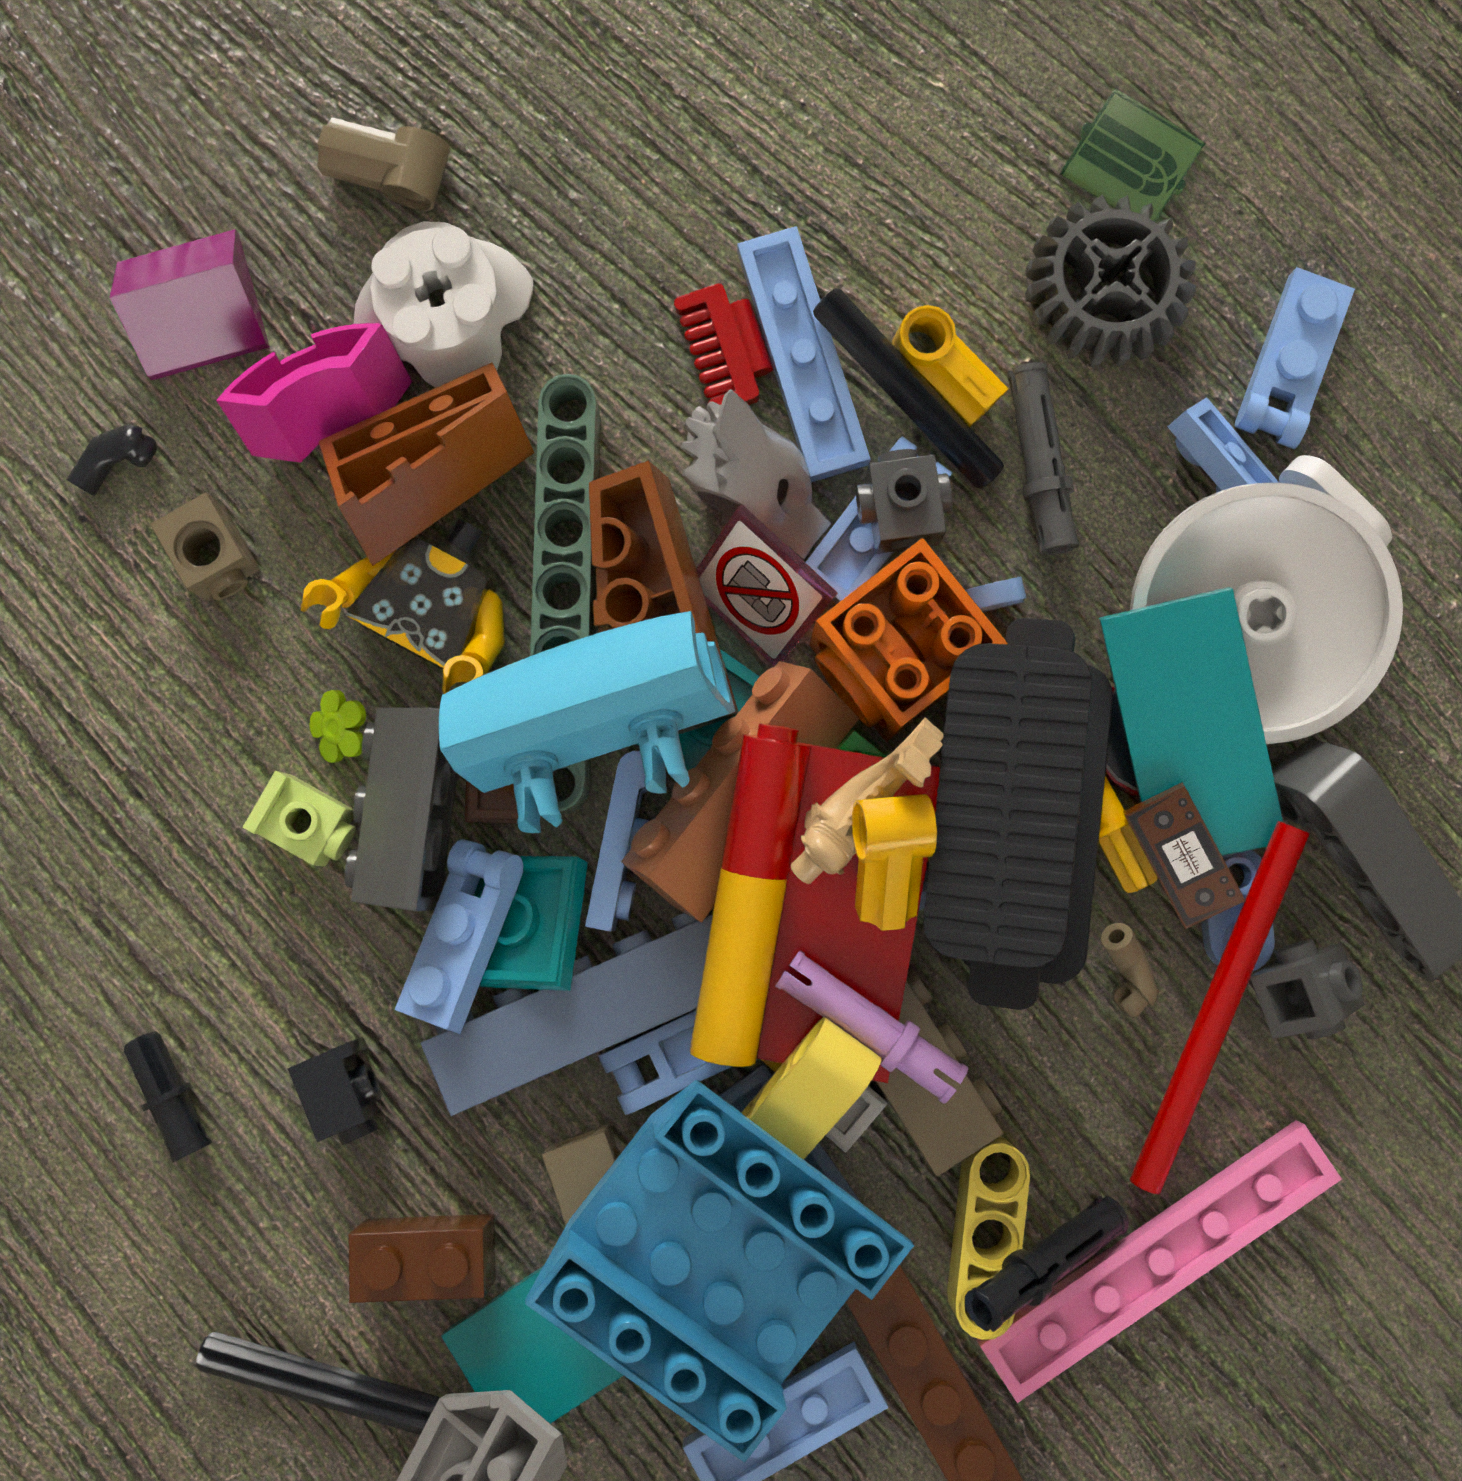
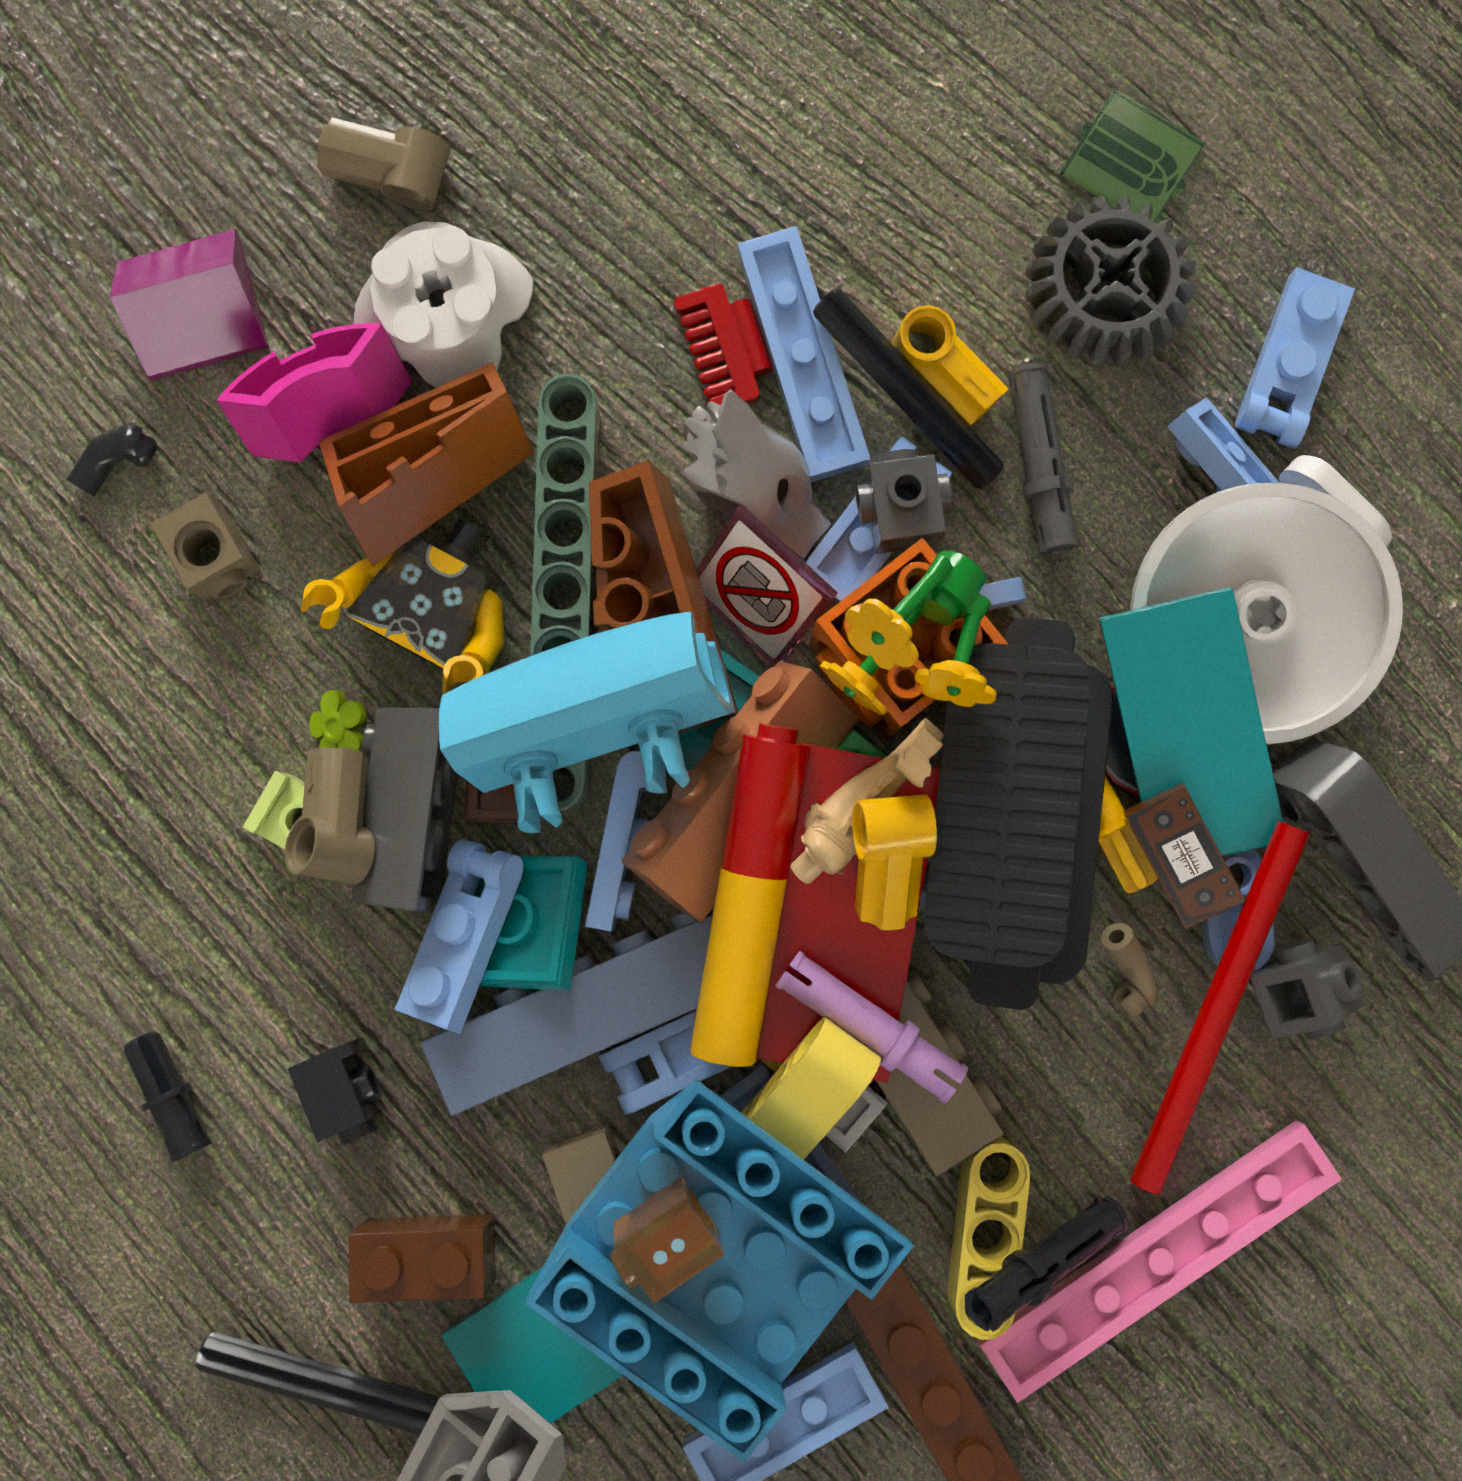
(330, 834): none -> dark tan piece
(665, 1241): none -> clear orange brick
(883, 634): none -> plant

